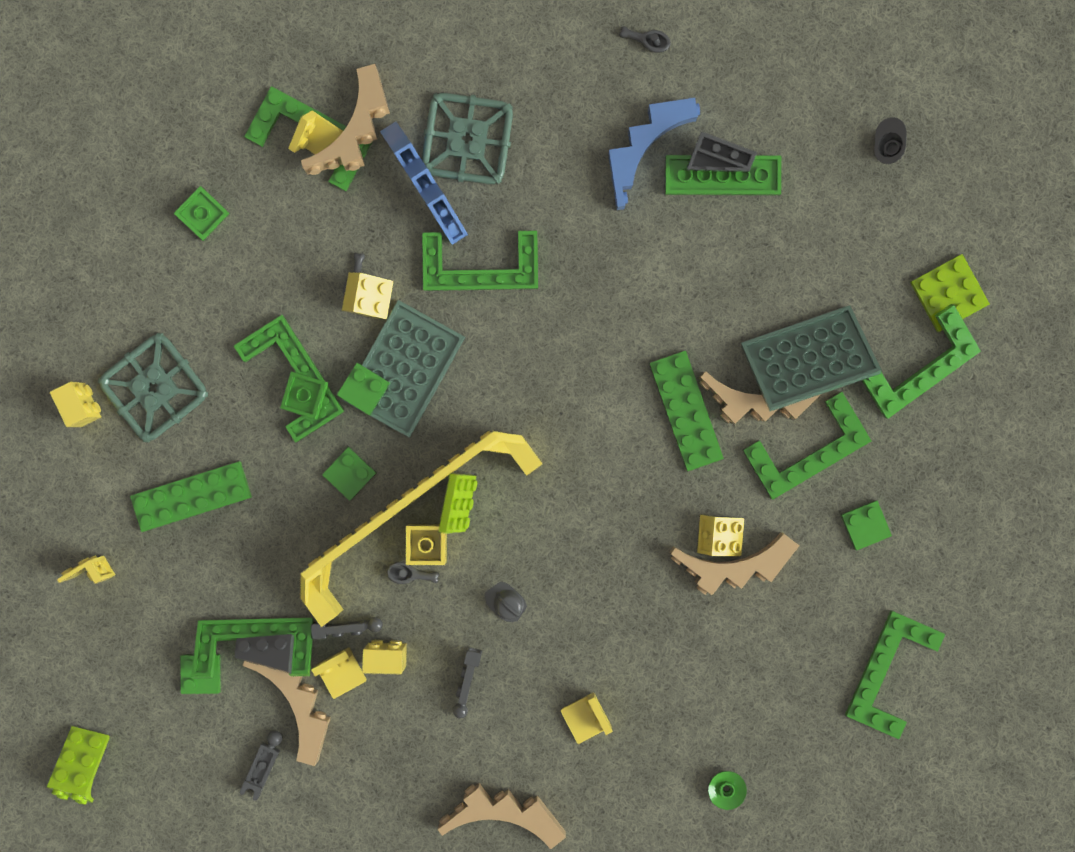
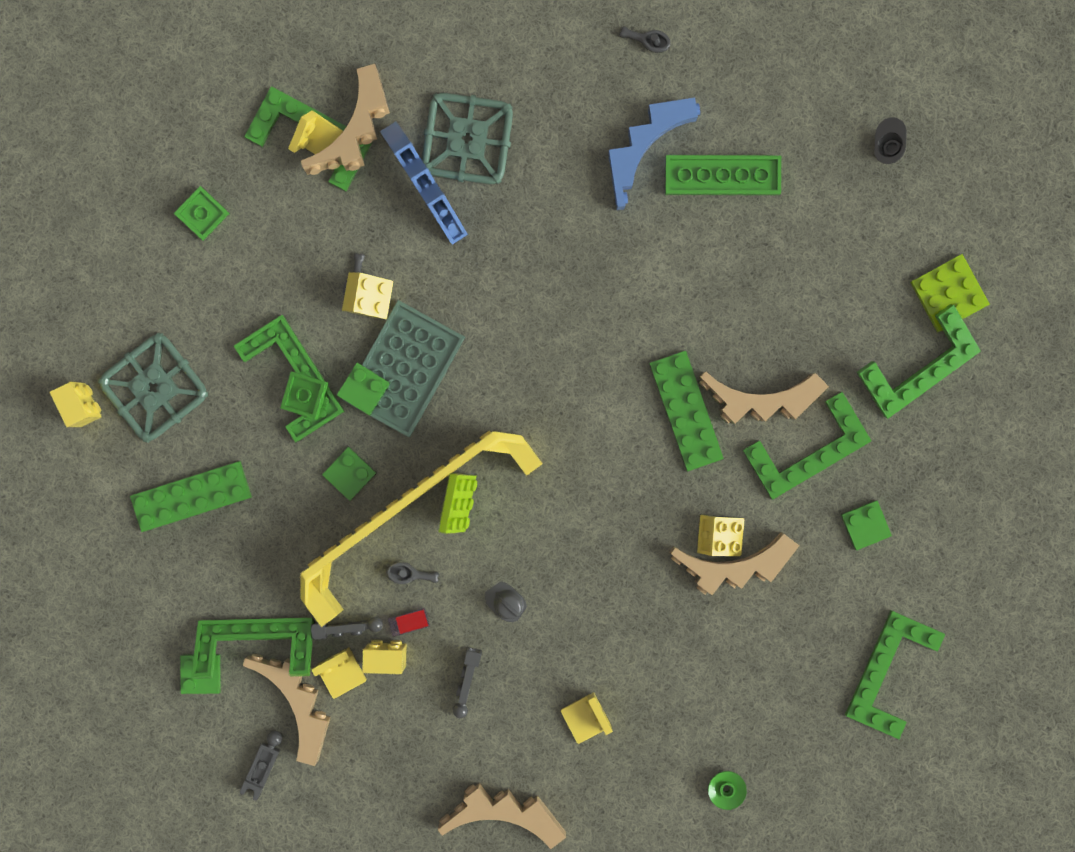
(78, 765): lime bracket -> none
(97, 570): light yellow bracket -> none
(268, 651): dark grey wing -> none
(409, 622): none -> red tile
(425, 545): light yellow brick -> none
(438, 280): bright green plate -> none
(719, 155): dark grey wedge -> none
(810, 358): sand green plate -> none

